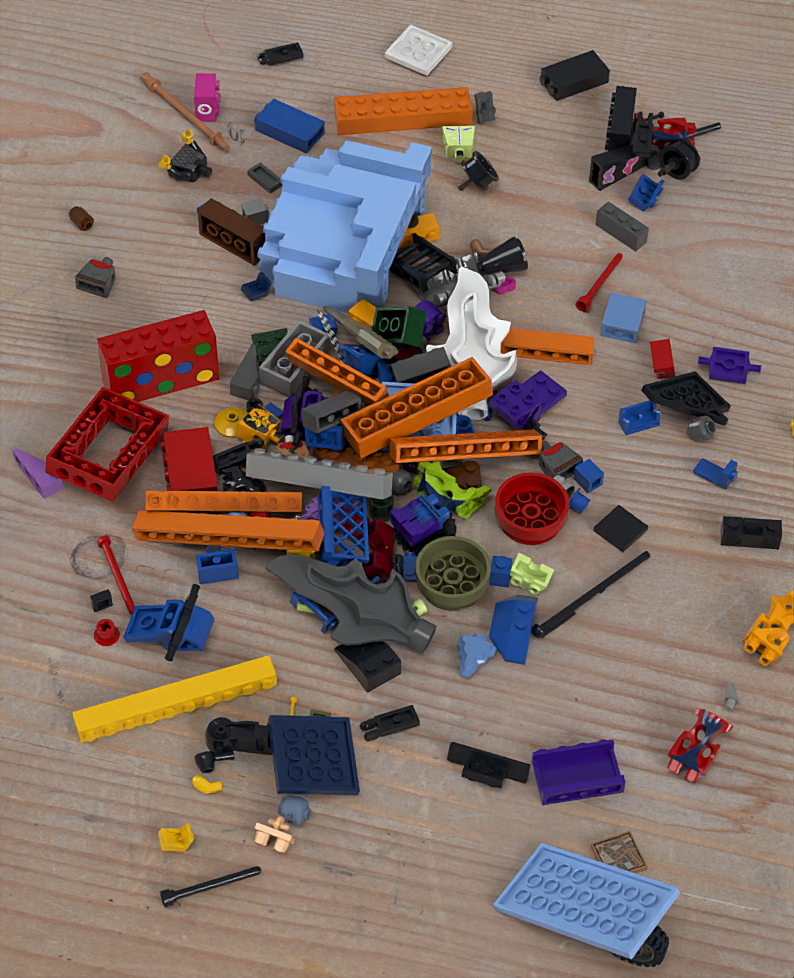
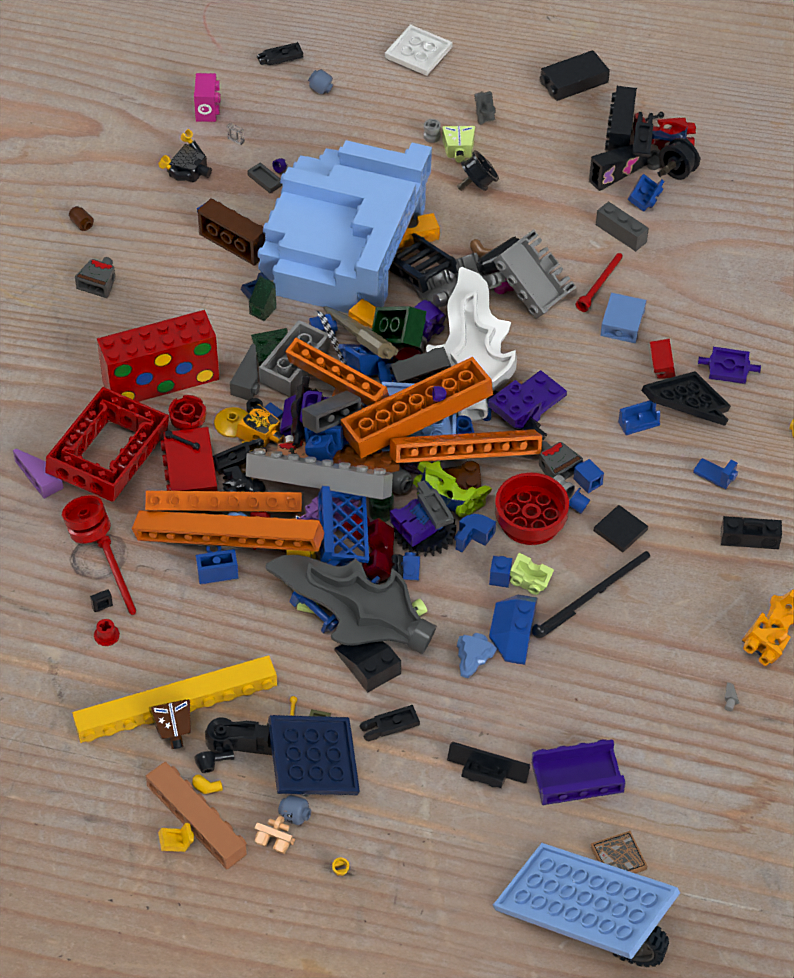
(86, 519): none -> red wheel
(155, 85): nougat bar -> none
(168, 434): none -> black hinge
(170, 896): black piece -> none
(172, 721): none -> reddish brown torso
(175, 624): blue piece -> none
(187, 412): none -> red cylinder
(192, 808): none -> nougat brick
(255, 211): light grey brick -> none
(263, 299): none -> clear green slope
(276, 166): none -> dark purple hinge
(289, 125): blue brick -> none
(320, 81): none -> sand blue head
(321, 447): none -> blue brick
(340, 862): none -> yellow hinge
(403, 111): orange brick -> none
(432, 130): none -> light grey wheel
(434, 505): none -> dark grey hinge
(438, 393): none -> dark purple hinge
(458, 561): olive wheel -> none
(476, 528): none -> blue brick
(531, 275): none -> light grey hinge
(549, 346): orange brick -> none
(693, 755): red hips -> none
(701, 428): dark grey head -> none
(706, 129): black bar -> none

